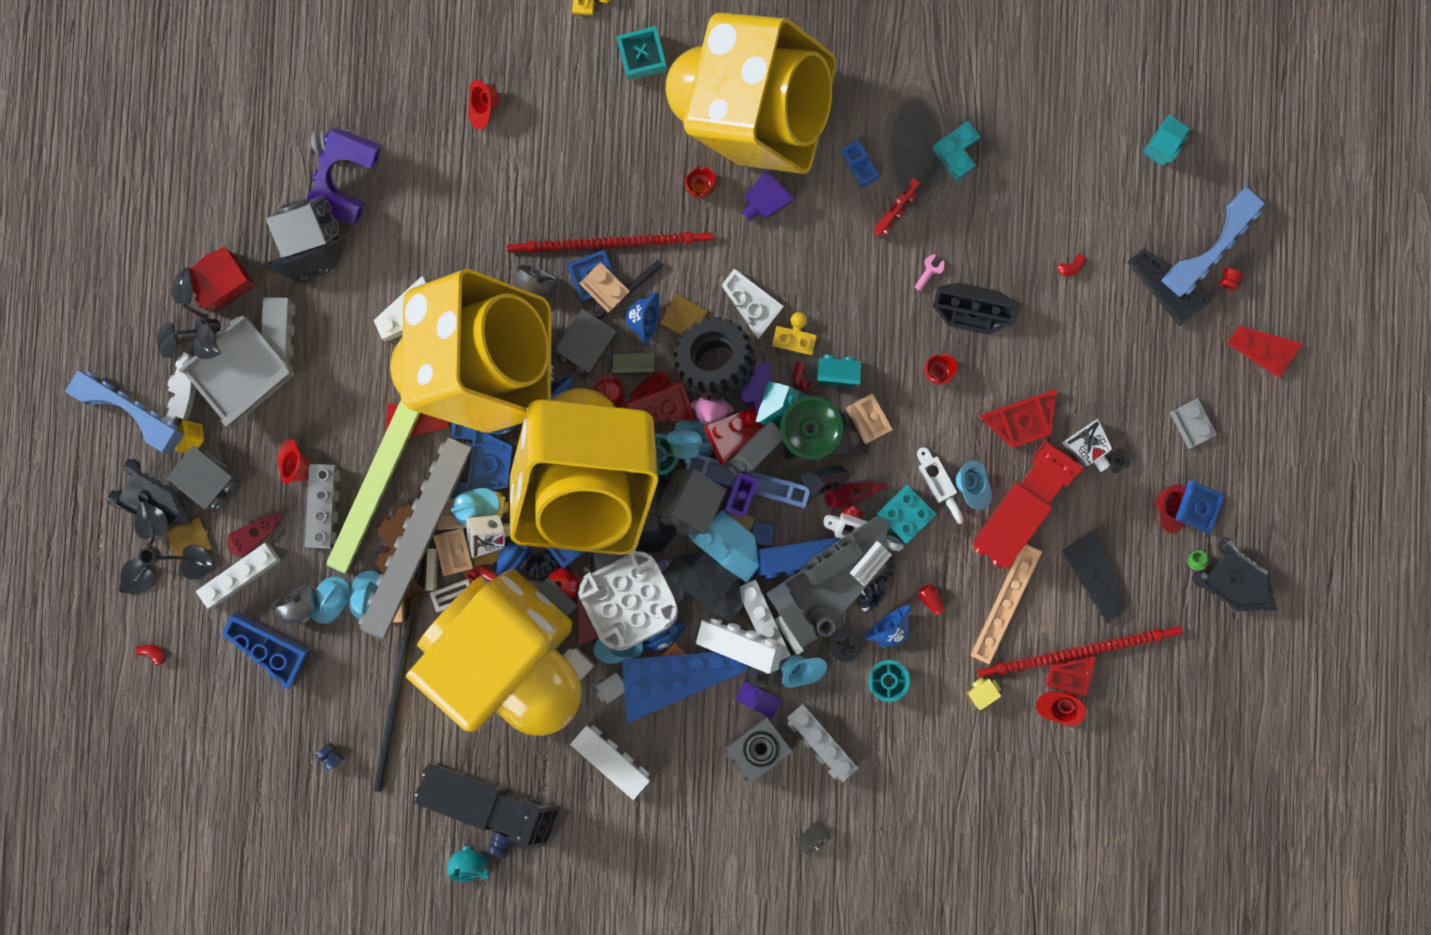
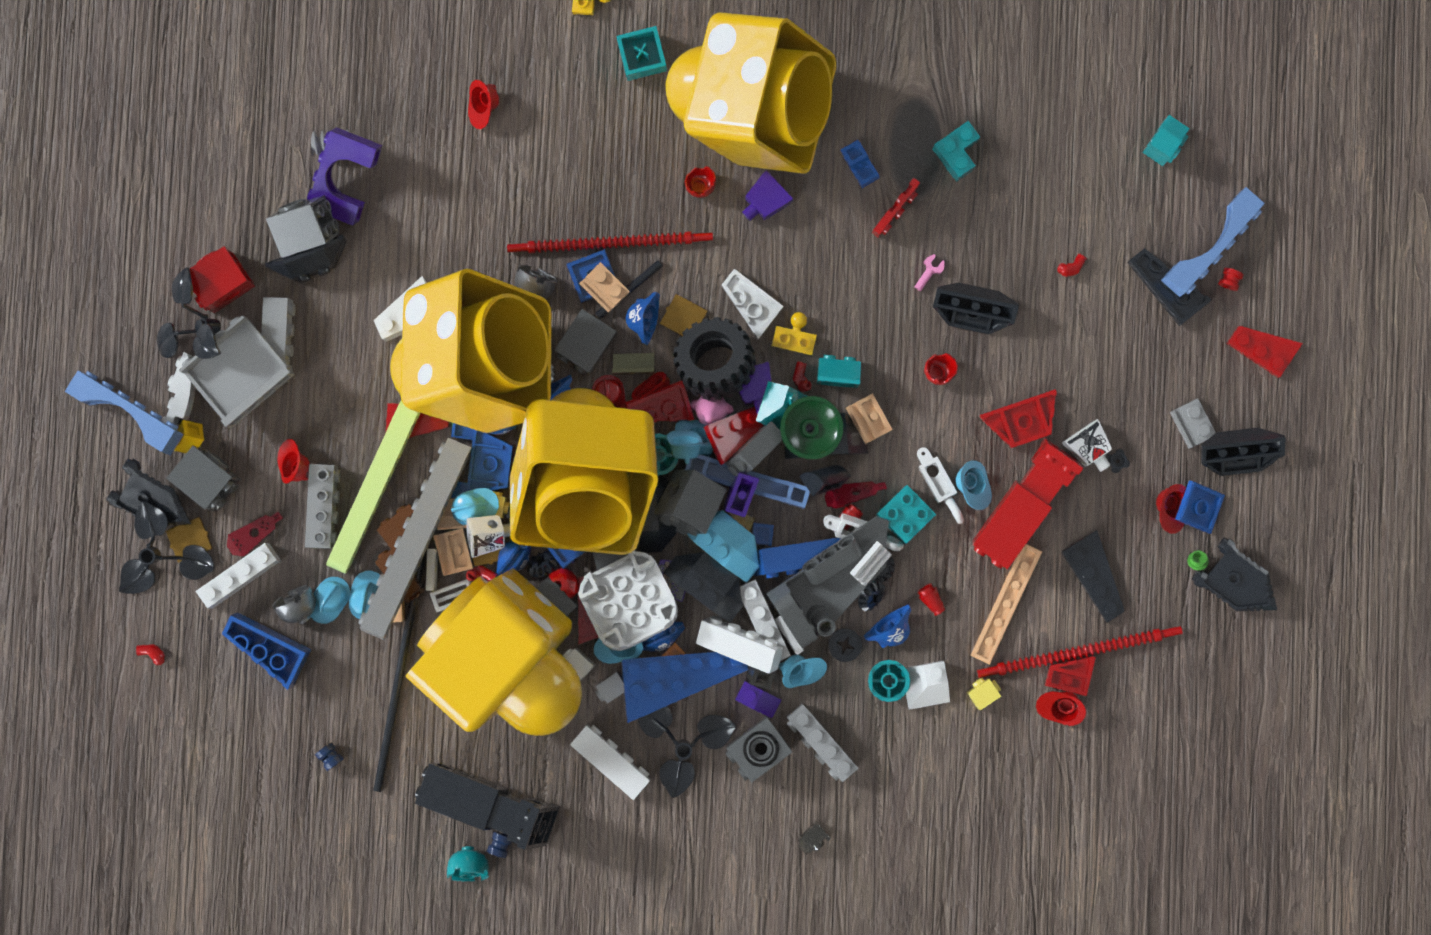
(678, 775): none -> black plant
(927, 685): none -> white slope
(1242, 451): none -> black wedge

